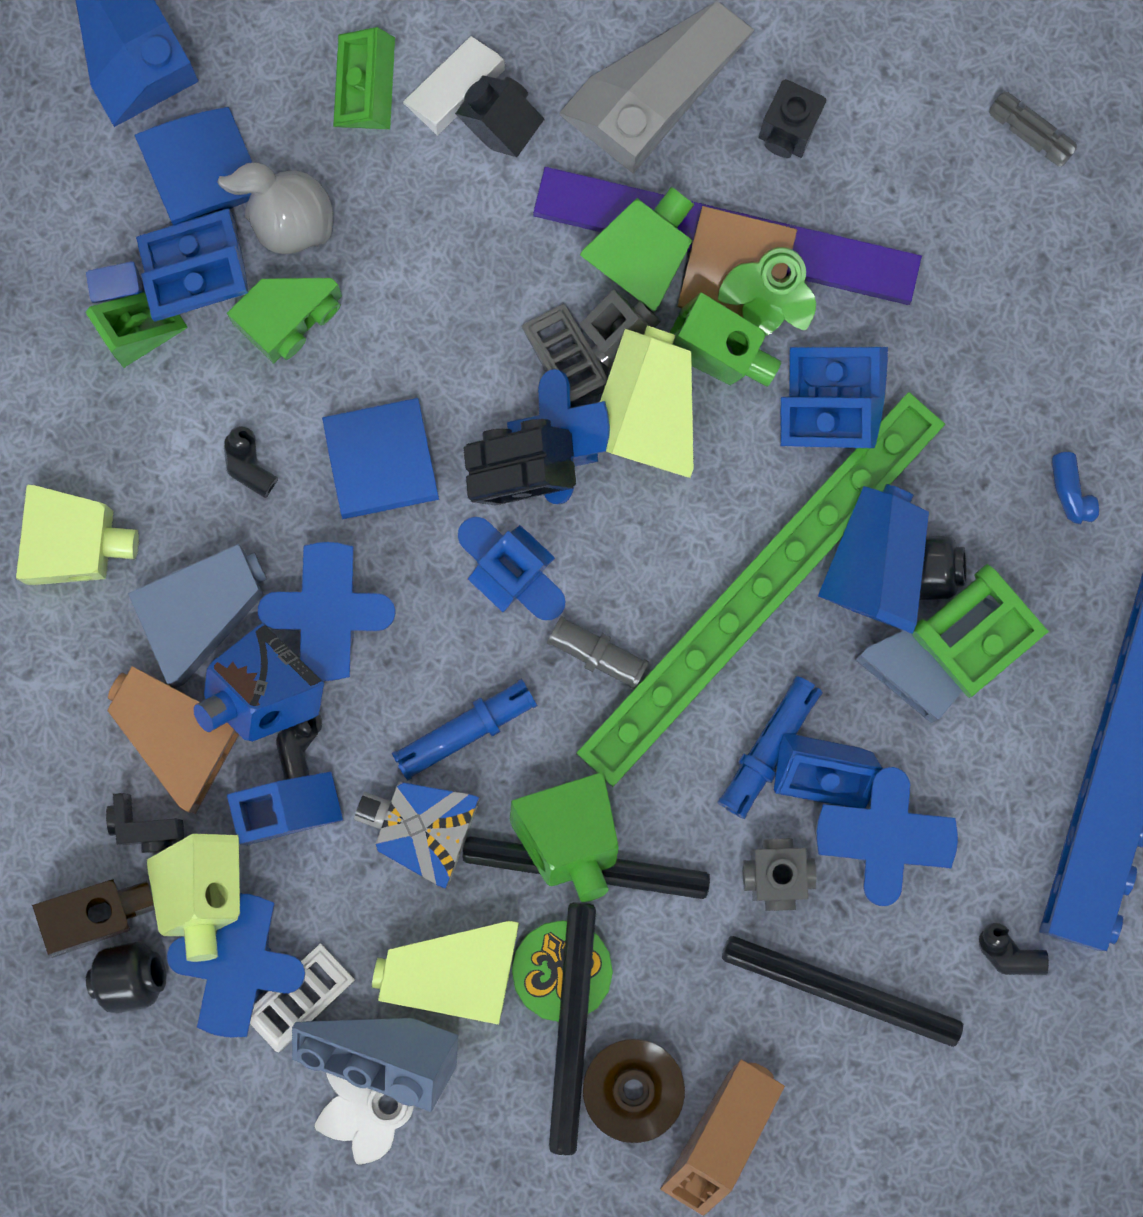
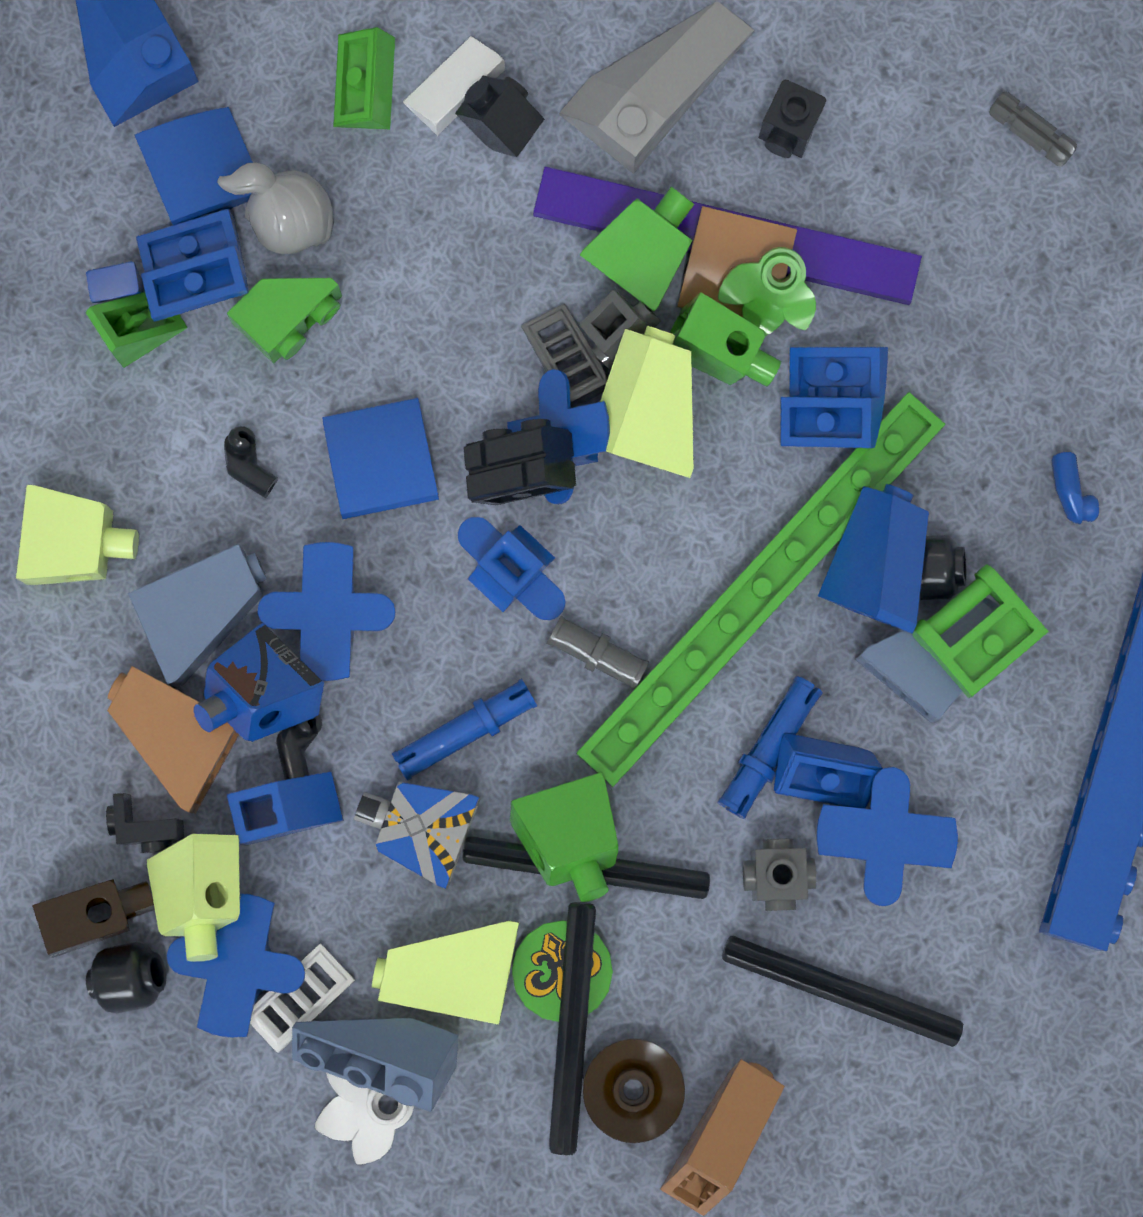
(1006, 955): black arm -> none

